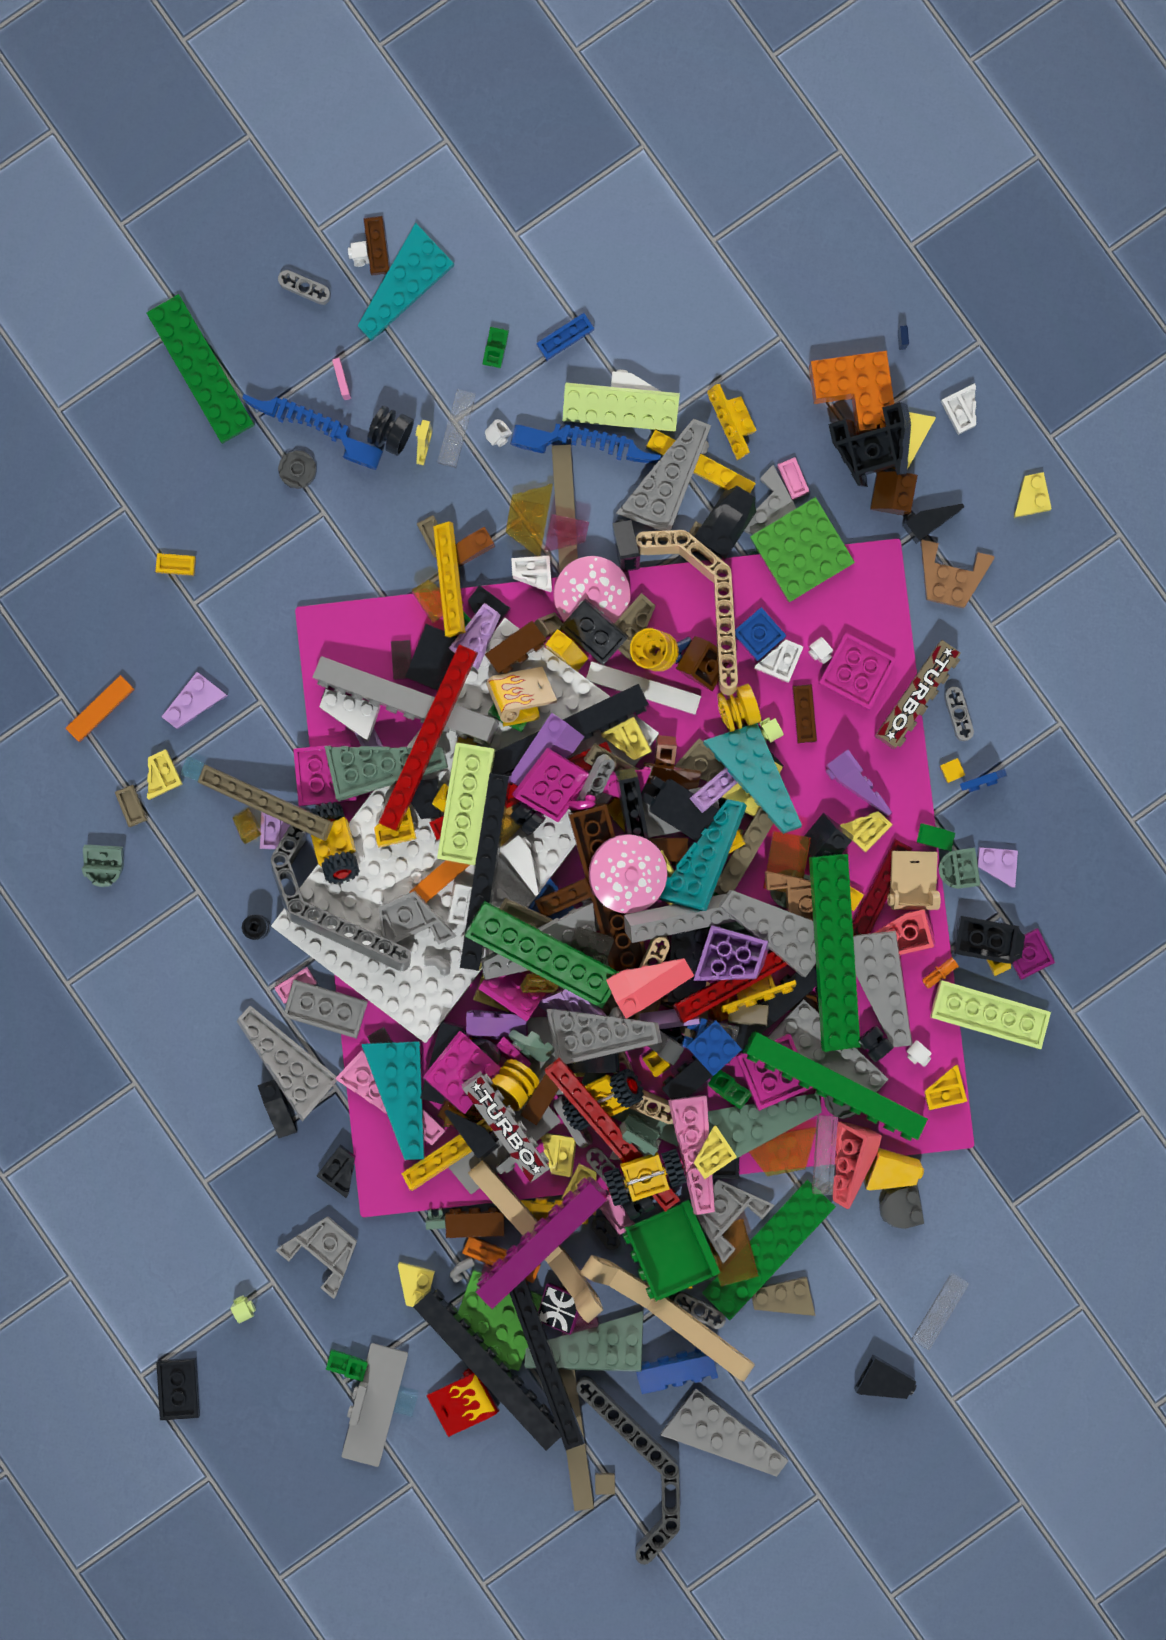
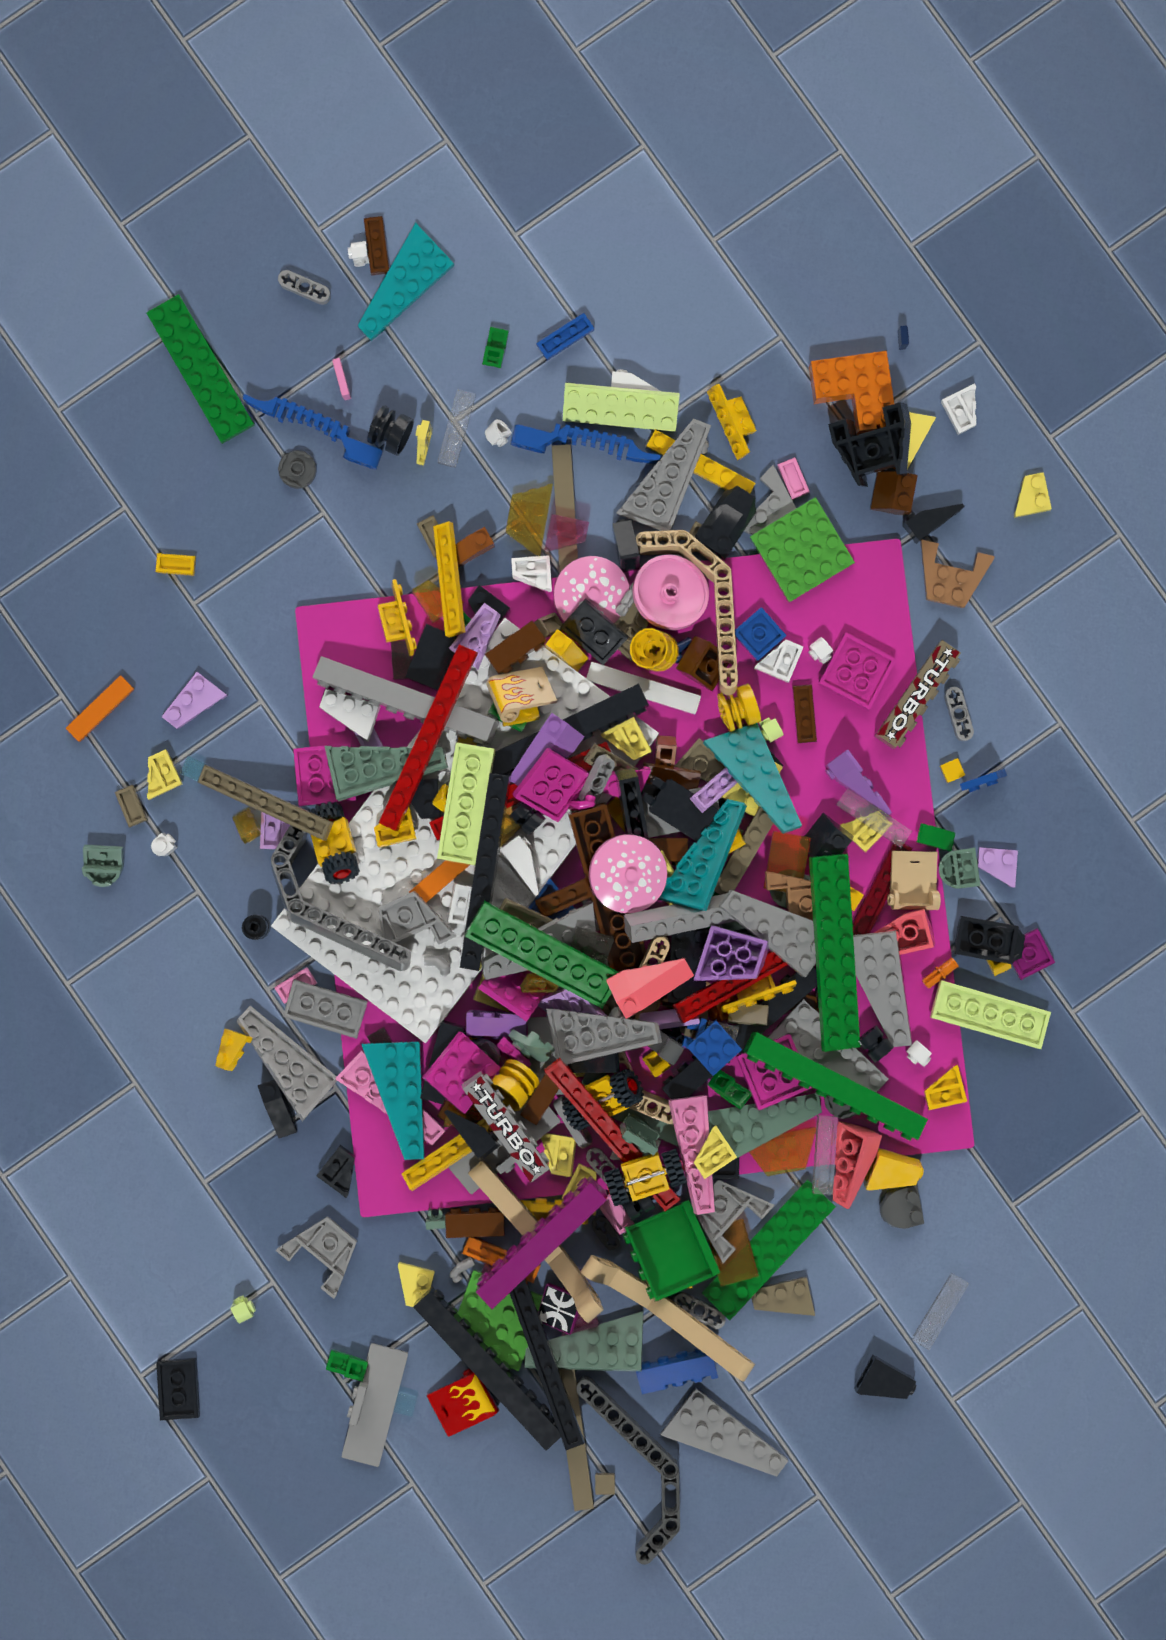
(163, 845): none -> white plate
(231, 1049): none -> yellow wing
(394, 619): none -> yellow bracket
(626, 602): none -> light grey axle
(670, 592): none -> bright pink dish
(874, 818): none -> clear plate

